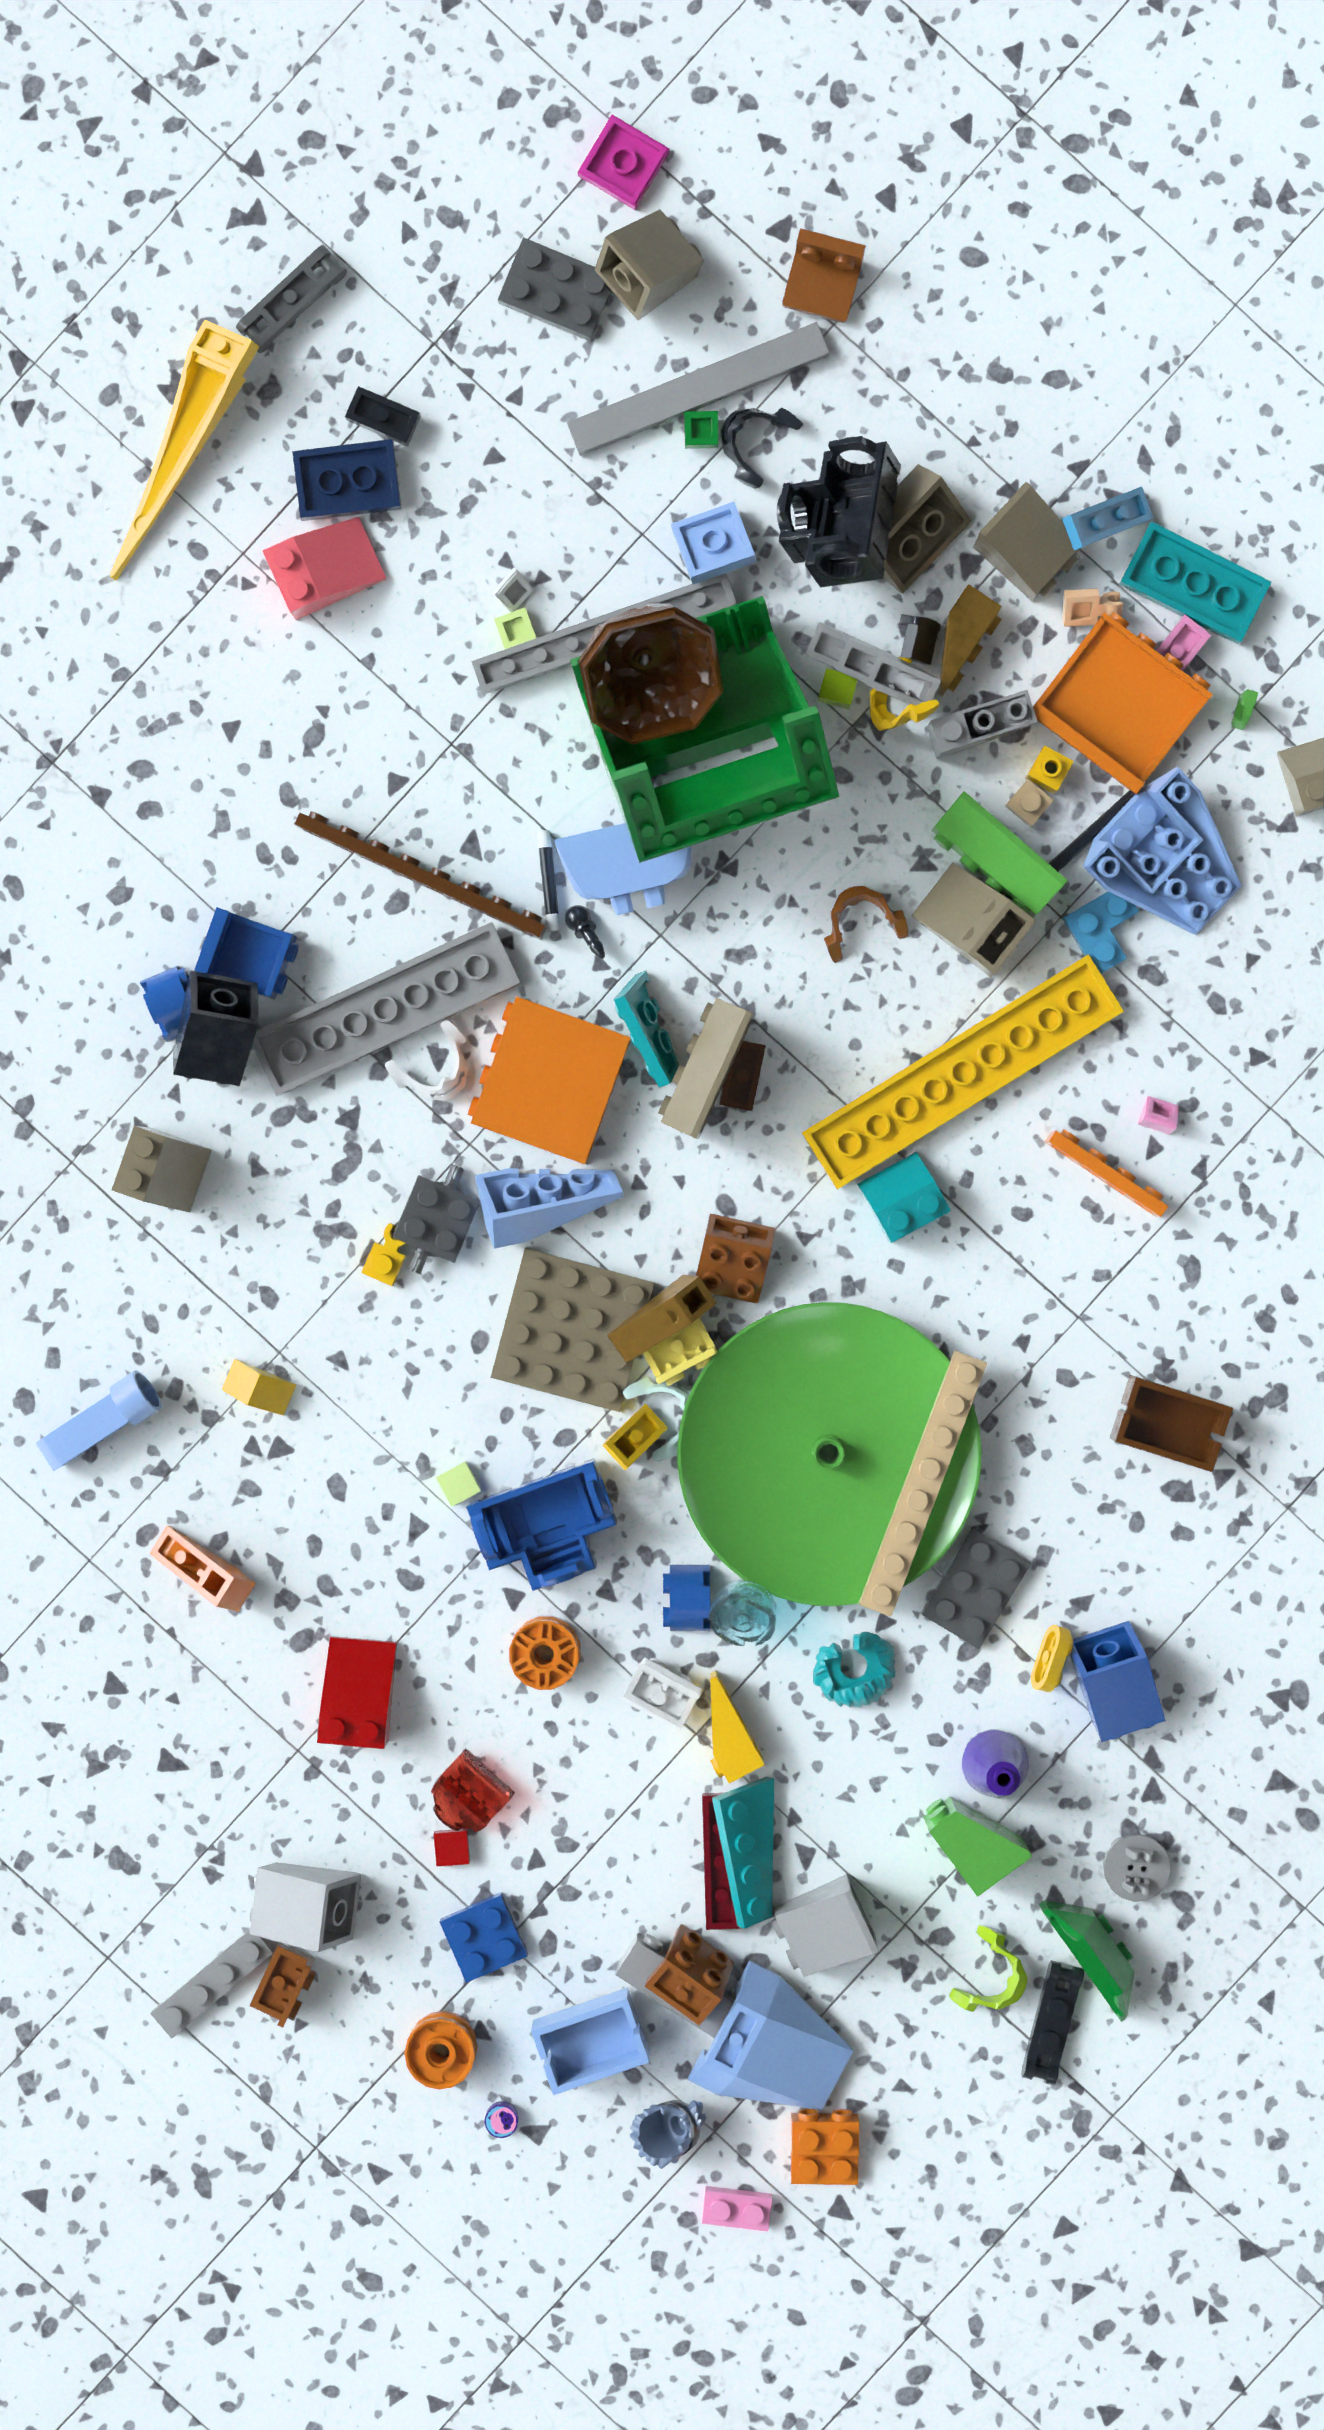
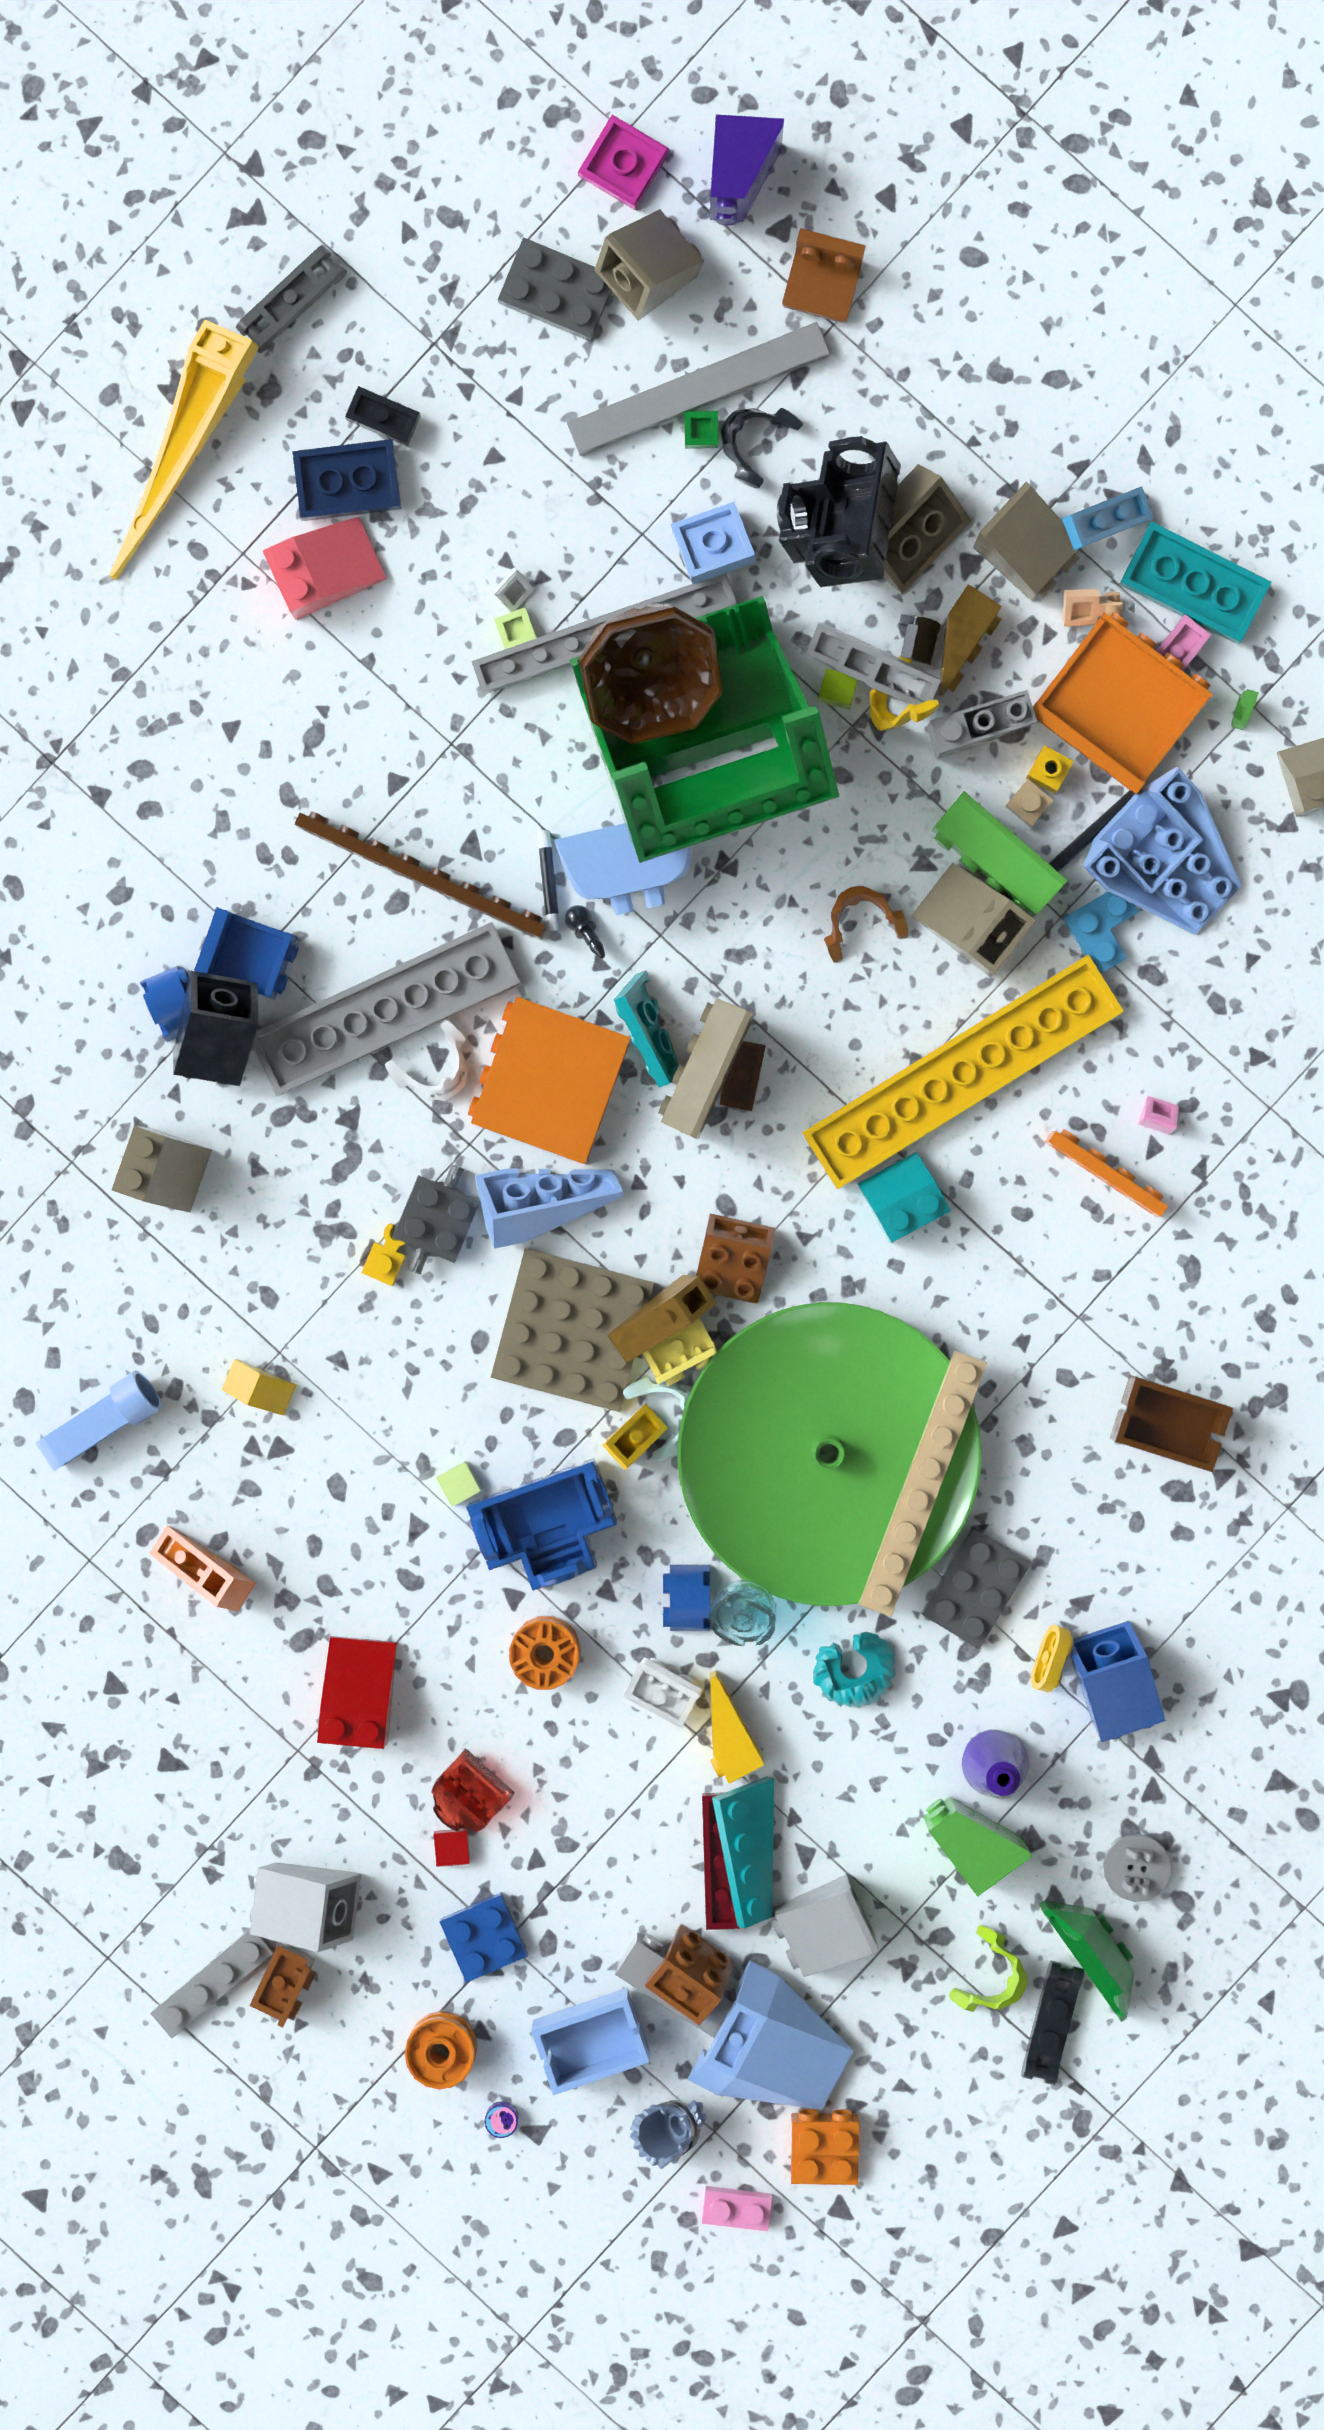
(741, 163): none -> dark purple slope

